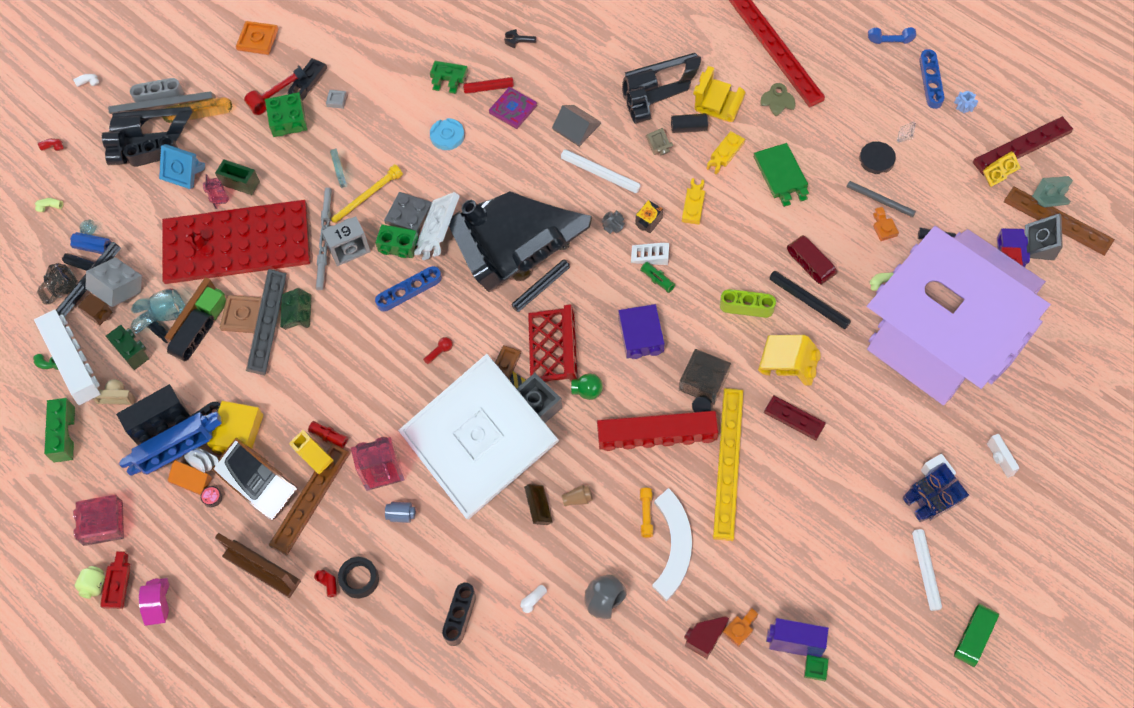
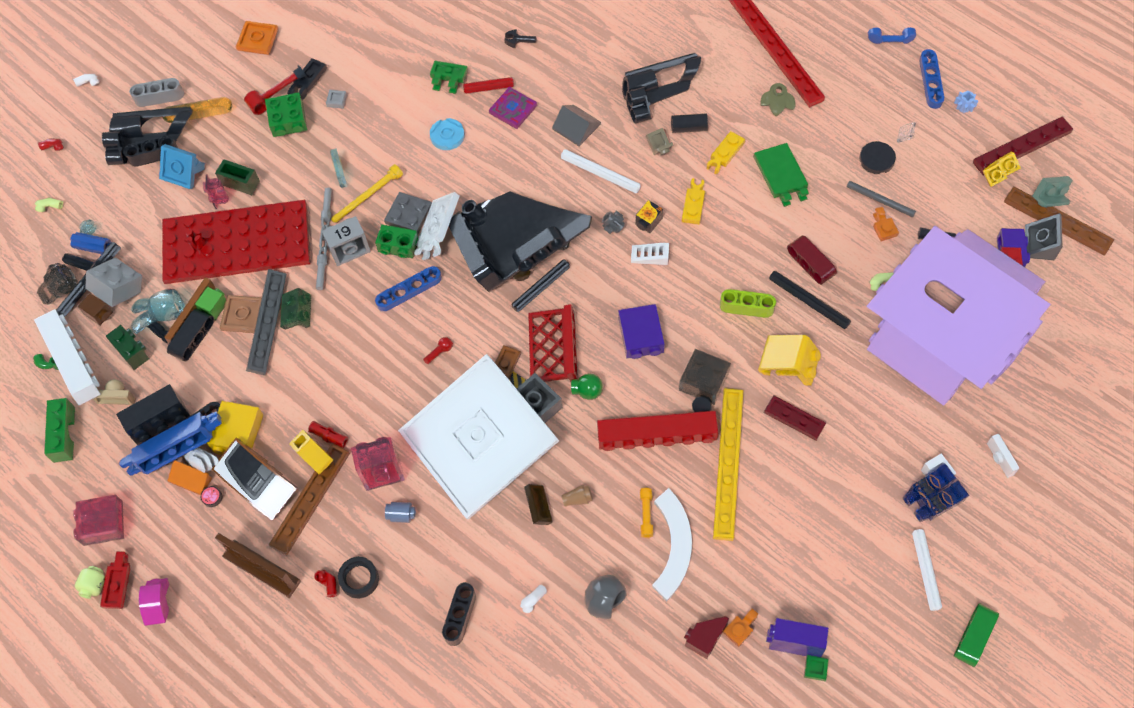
(160, 103): dark grey tile -> none
(666, 284): green pin -> none
(716, 98): yellow piece -> none

